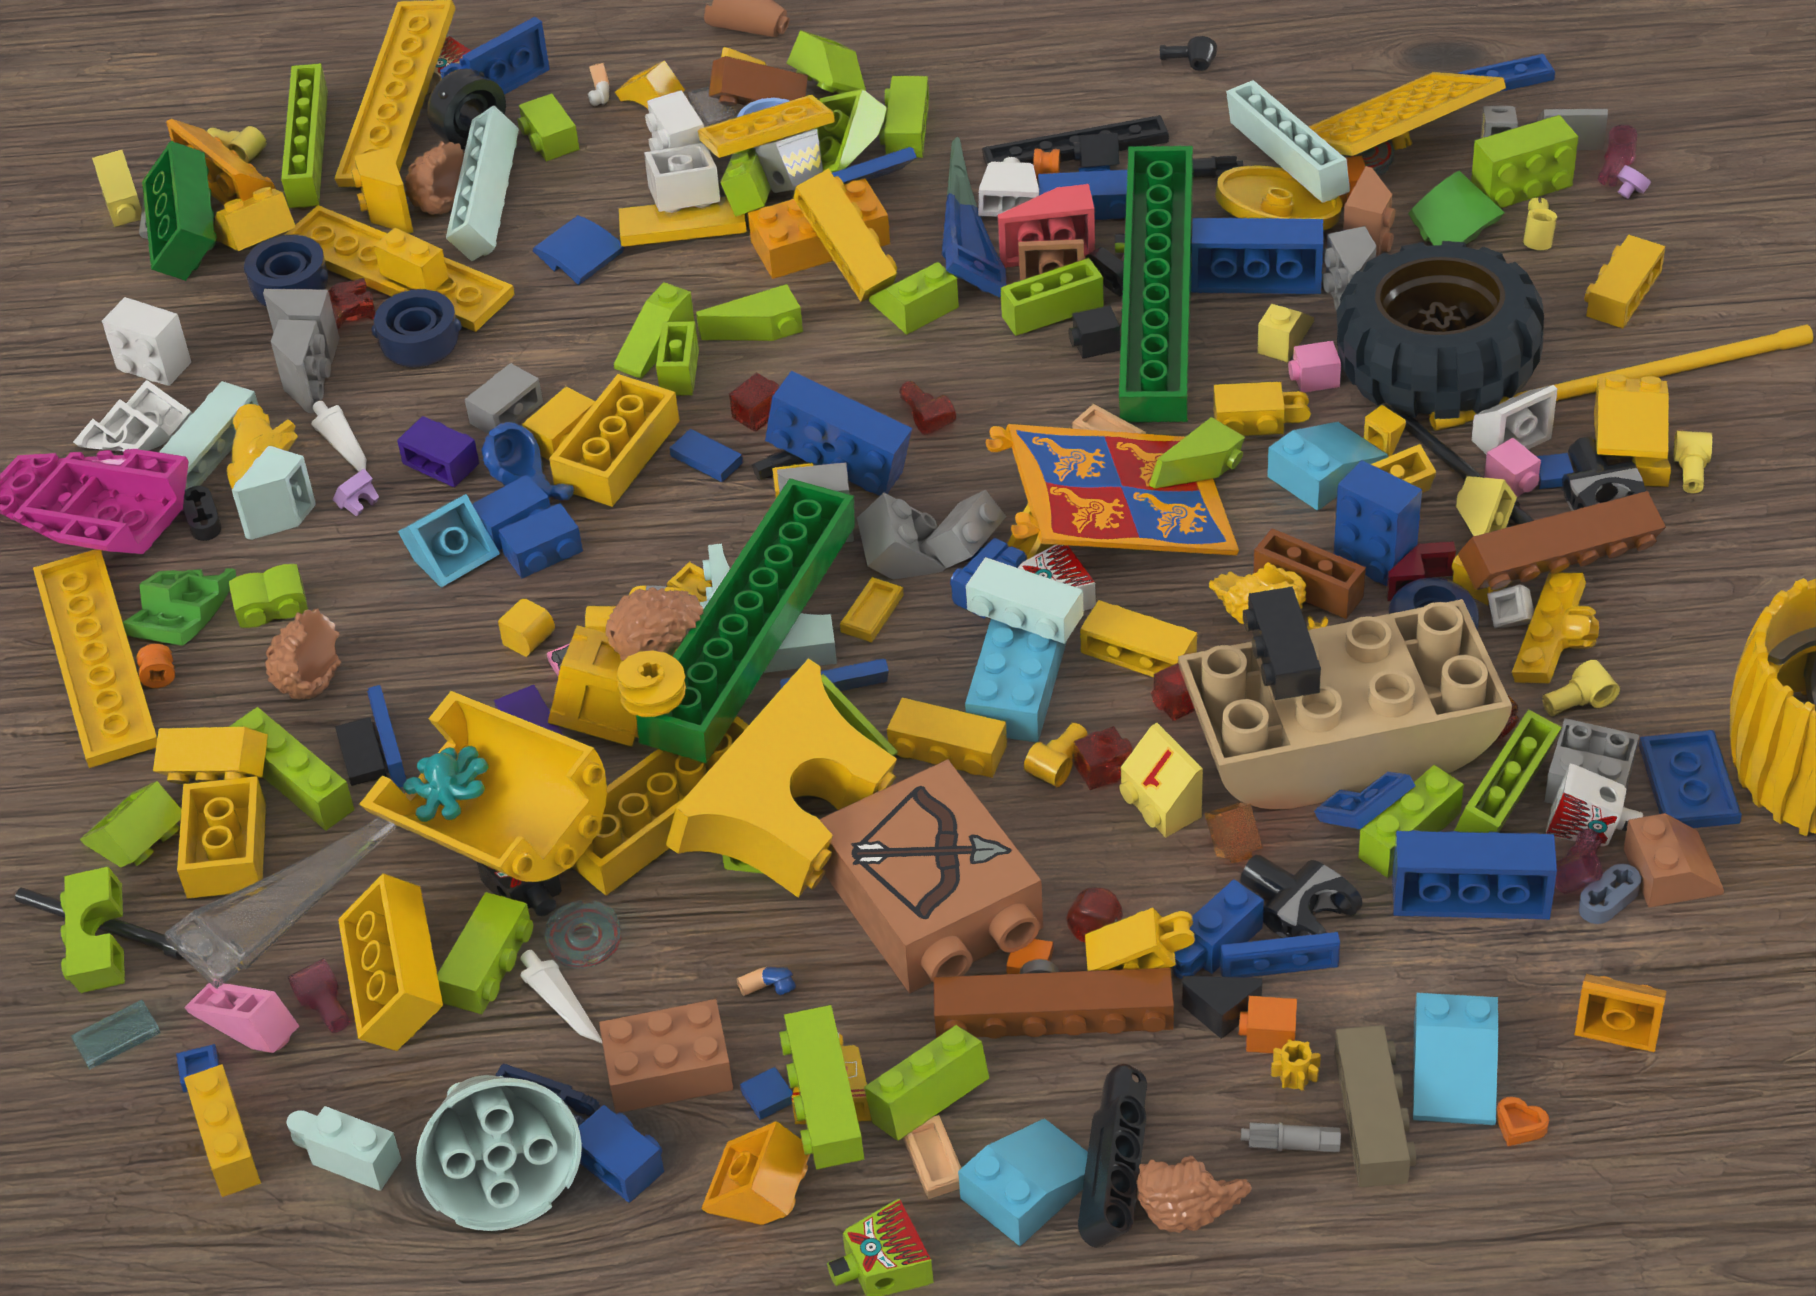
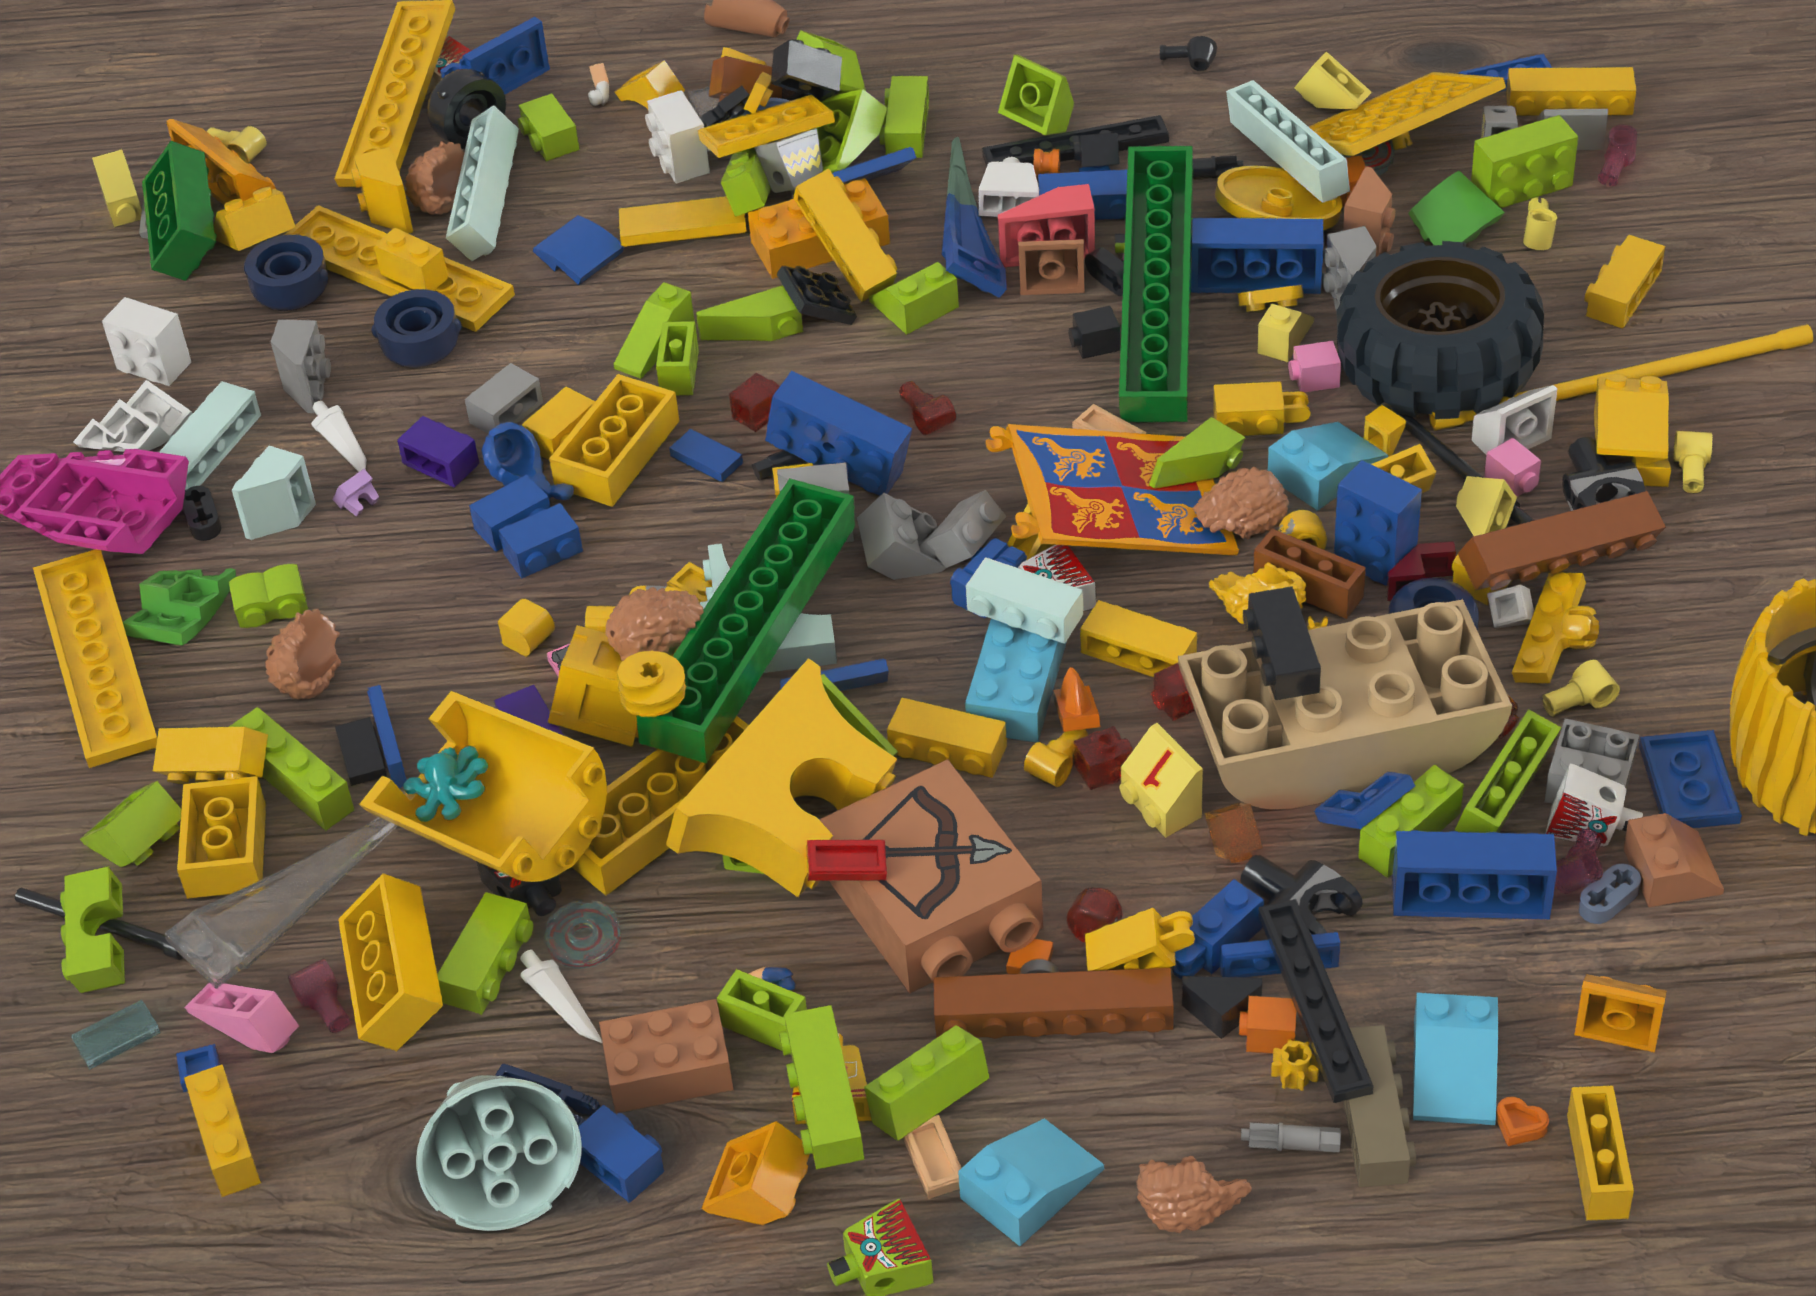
(155, 666): orange wheel -> none
(254, 437): yellow animal -> none
(304, 136): lime brick -> none
(304, 305): light grey slope -> none
(346, 1145): light aqua brick -> none
(351, 301): clear red animal -> none
(449, 541): medium azure slope -> none
(682, 177): white brick -> none
(730, 106): none -> black plate
(757, 1007): none -> lime brick
(760, 93): none -> yellow plate
(767, 1093): blue tile -> none
(805, 71): none -> brick
(817, 294): none -> black tile
(846, 860): none -> red tile
(871, 609): yellow tile -> none
(1037, 97): none -> lime slope
(1051, 296): lime brick -> none
(1075, 704): none -> orange tile
(1114, 1158): black piece -> none
(1244, 503): none -> nougat piece
(1256, 299): none -> yellow plate
(1305, 527): none -> yellow head
(1315, 1001): none -> black tile
(1331, 85): none -> light yellow slope
(1553, 469): blue tile -> none
(1571, 88): none -> yellow brick
(1600, 1153): none -> yellow brick
(1632, 181): lavender tile -> none

